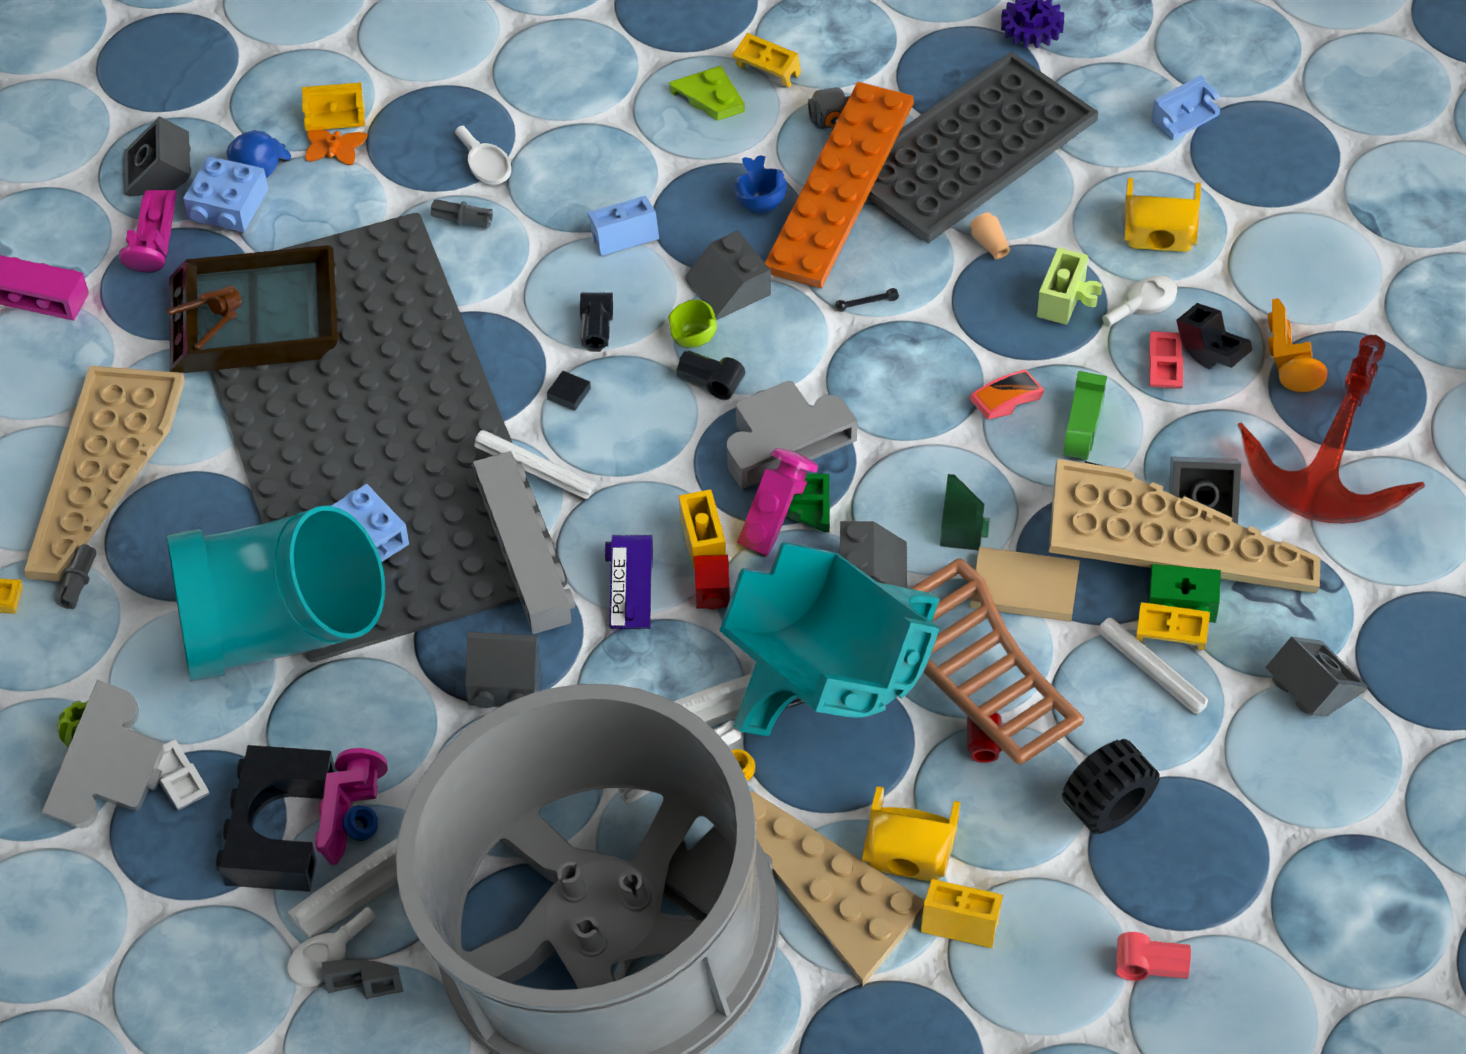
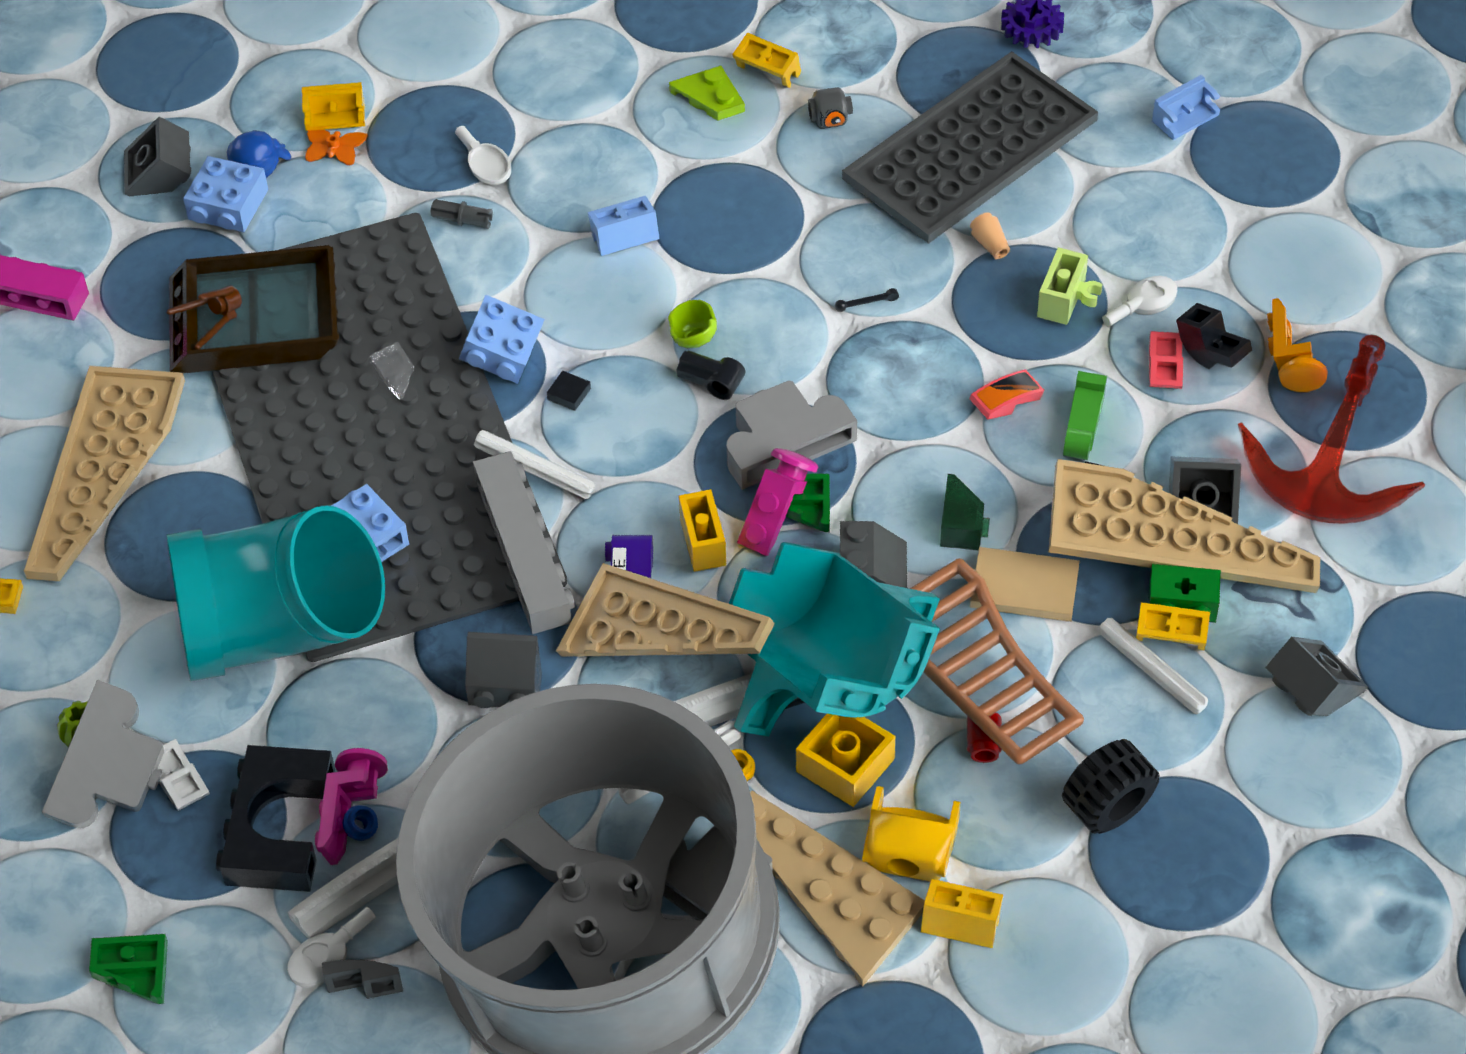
(76, 577): dark grey axle -> none
(131, 964): none -> green wing
(150, 243): dark pink piece -> none
(393, 368): none -> clear slope
(501, 339): none -> light blue brick
(595, 314): black piece -> none
(648, 617): none -> tan wing
(712, 581): red brick -> none
(729, 275): dark grey slope -> none
(760, 188): blue hat -> none
(839, 184): orange plate -> none
(845, 755): none -> yellow brick
(1140, 957): coral piece -> none
(1161, 221): yellow piece -> none

